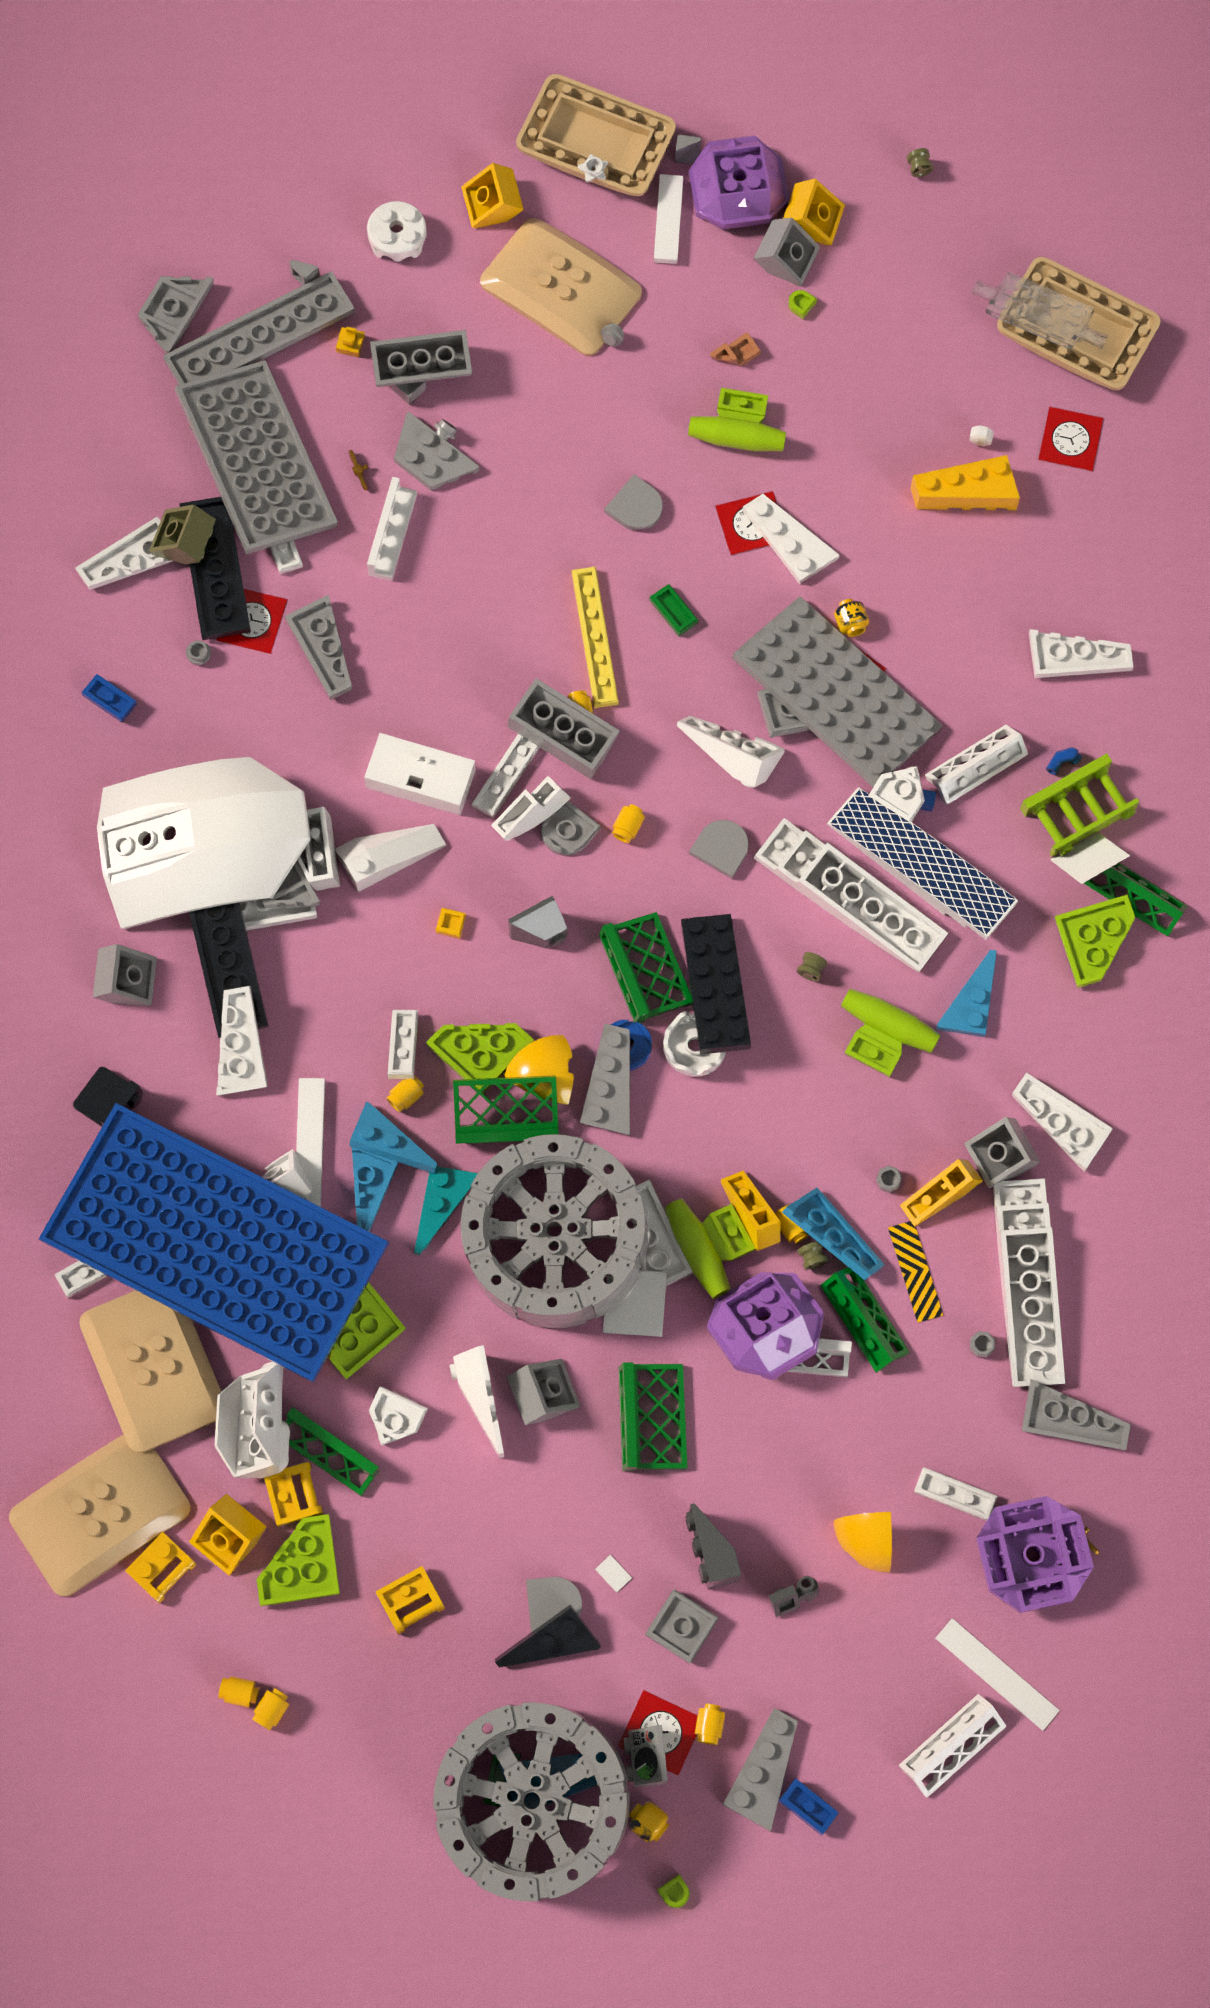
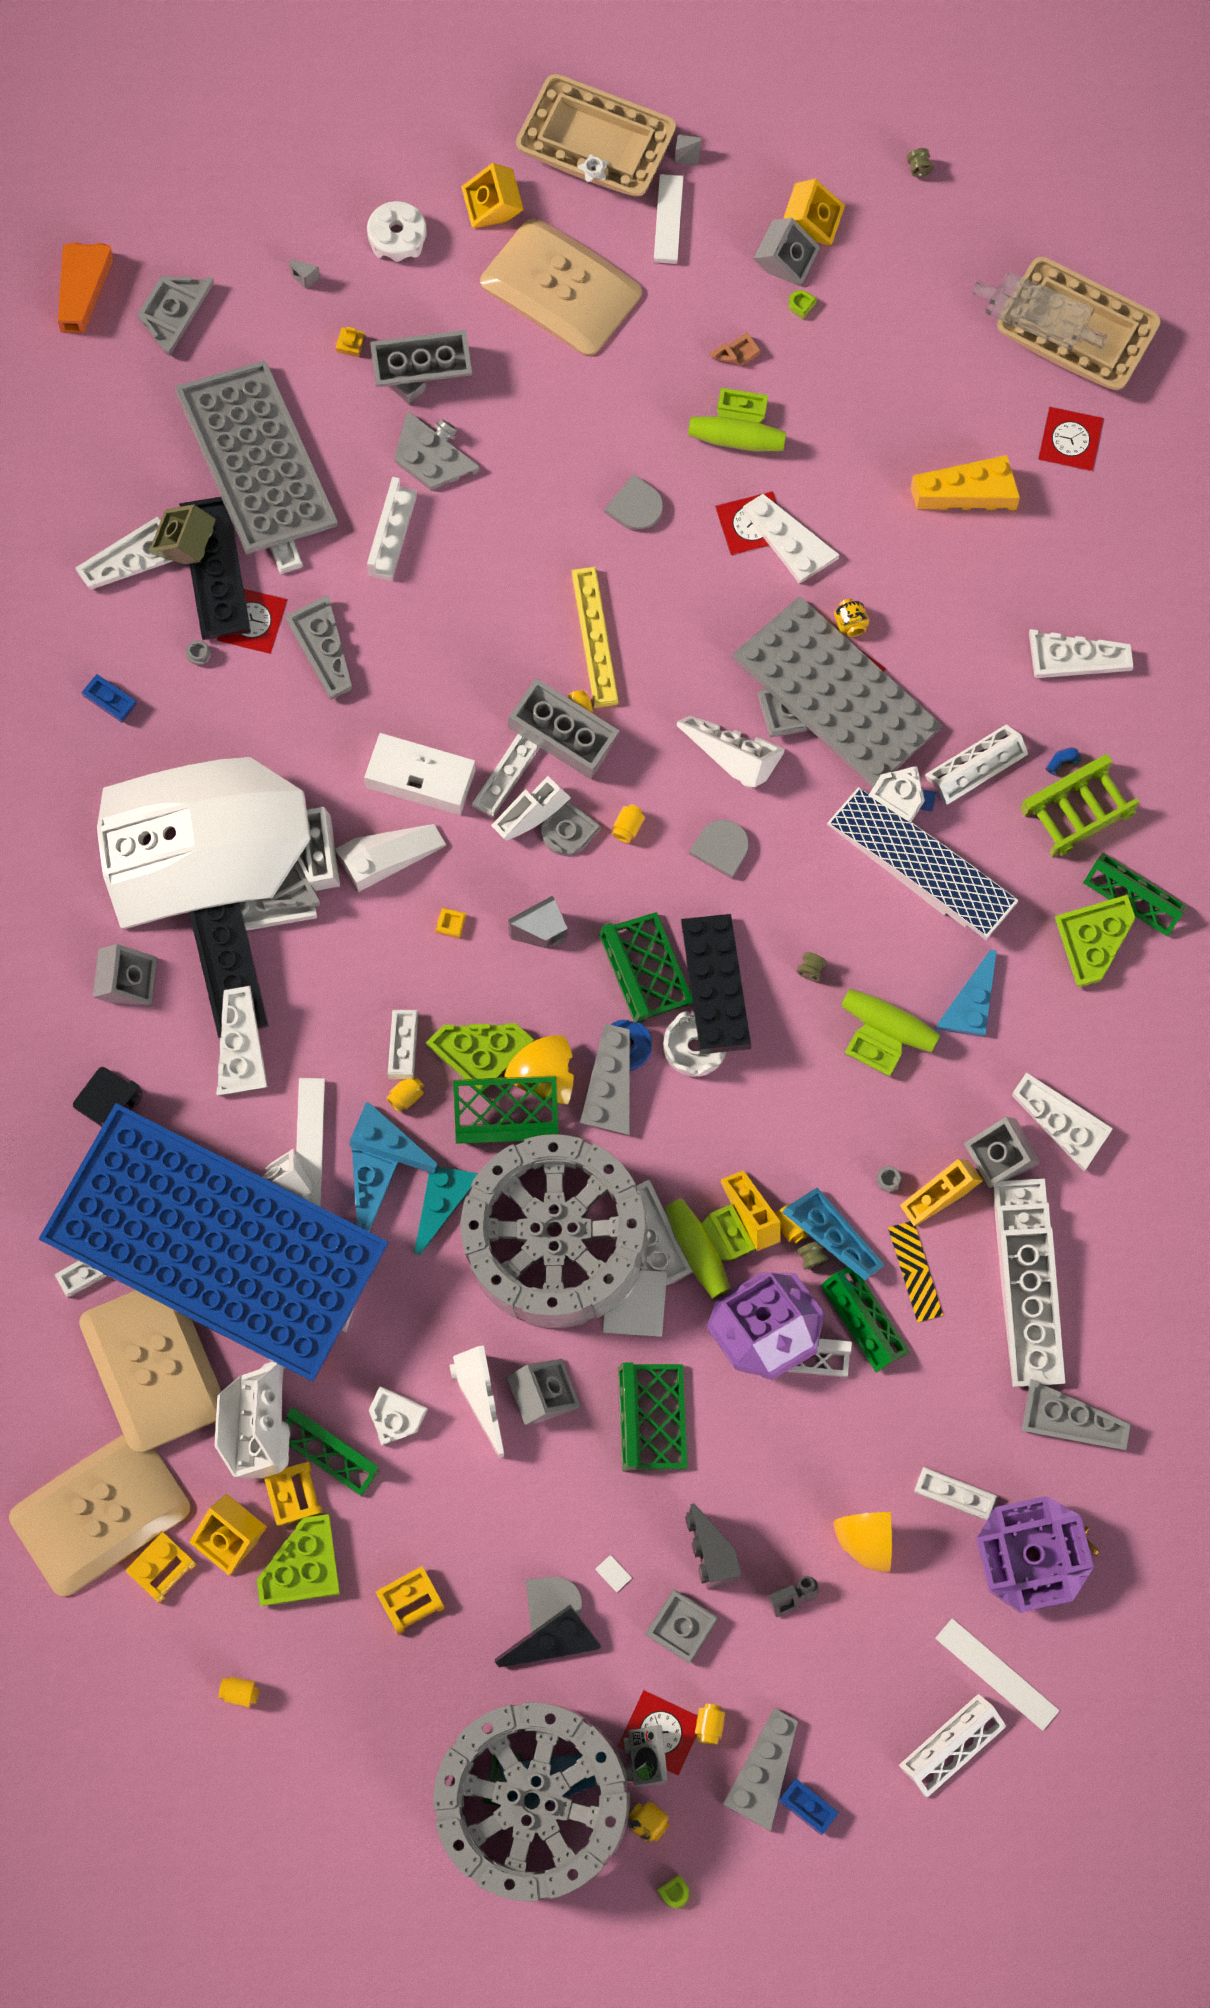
(81, 282): none -> orange slope
(262, 331): light grey plate -> none
(270, 1709): yellow brick -> none
(358, 469): pearl gold piece -> none
(365, 1333): lime plate -> none
(612, 334): light grey plate -> none
(673, 610): green tile -> none
(734, 202): medium lavender piece -> none
(850, 894): white slope -> none
(981, 435): white tile -> none
(982, 1344): light grey tile -> none
(1090, 858): white sticker -> none

